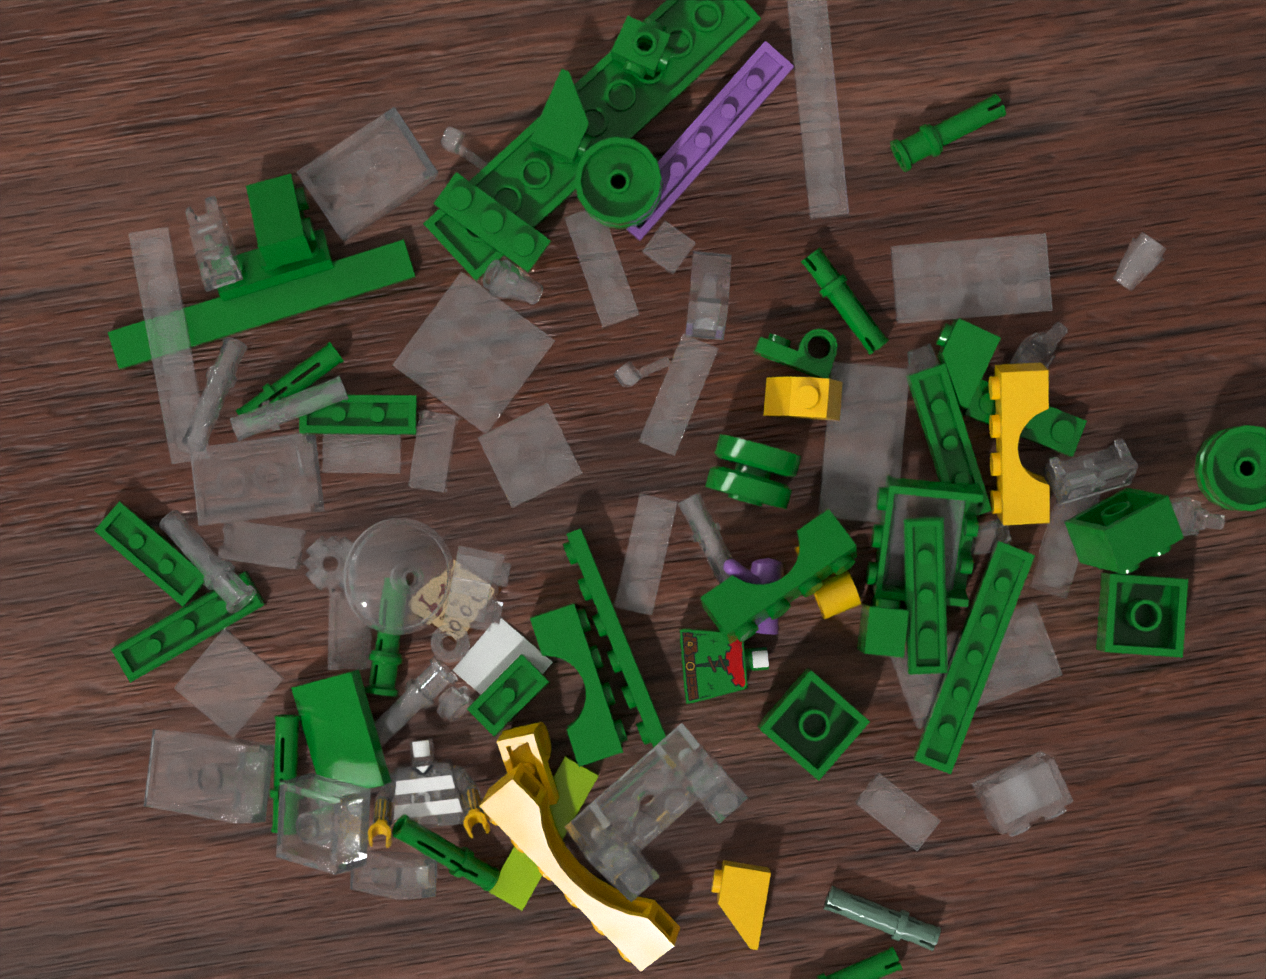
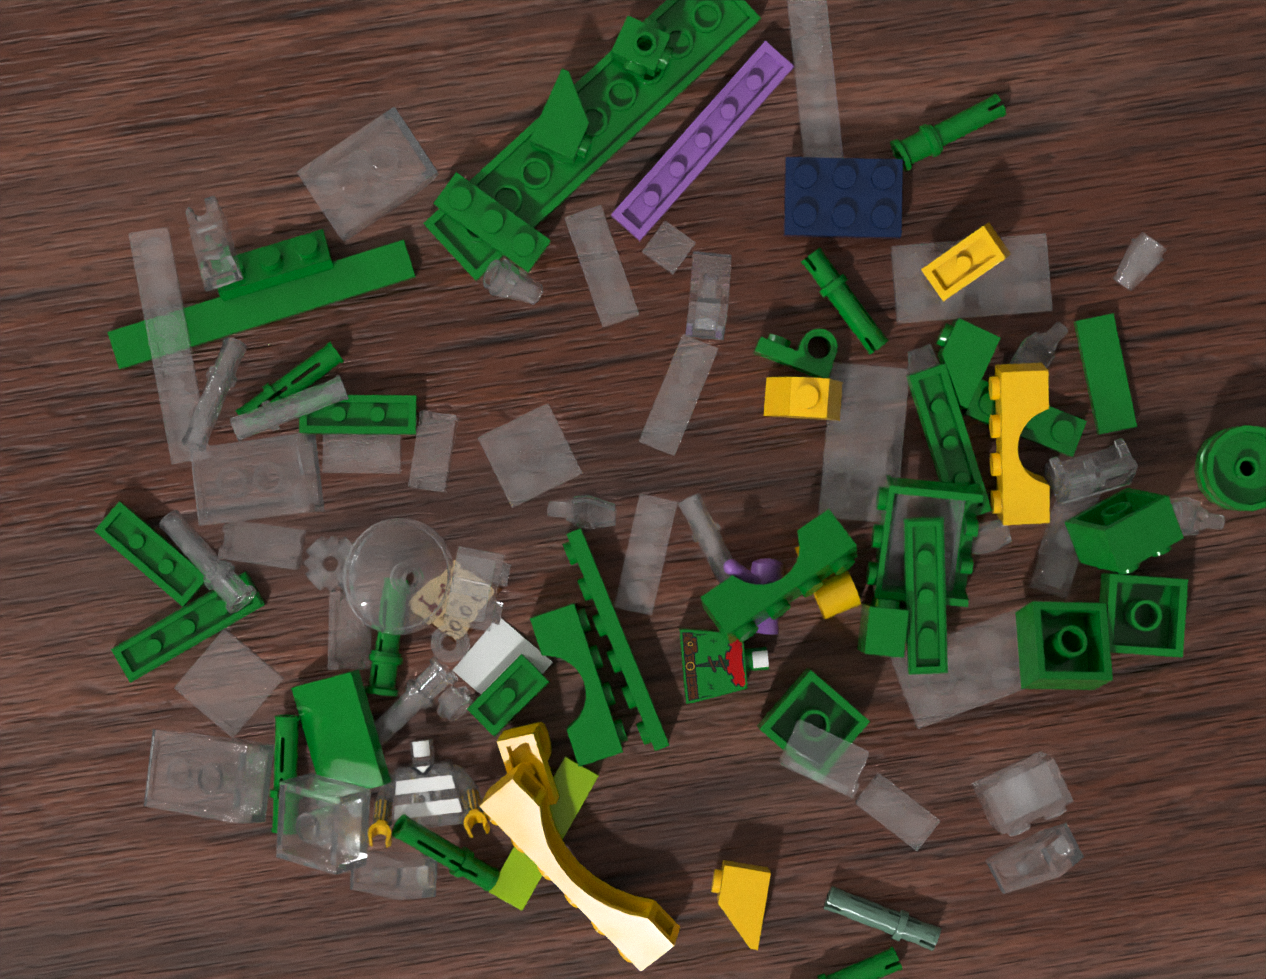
(280, 222): green brick -> none
(452, 142): clear hand -> none
(473, 353): clear plate -> none
(585, 512): none -> clear piece
(608, 162): green wheel -> none
(617, 829): clear plate -> none
(629, 375): clear hand -> none
(752, 473): green wheel -> none
(824, 758): none -> clear panel
(843, 197): none -> dark blue plate
(966, 261): none -> yellow plate
(973, 657): green plate -> none
(1035, 859): none -> clear slope
(1063, 645): none -> green brick
(1105, 374): none -> green tile

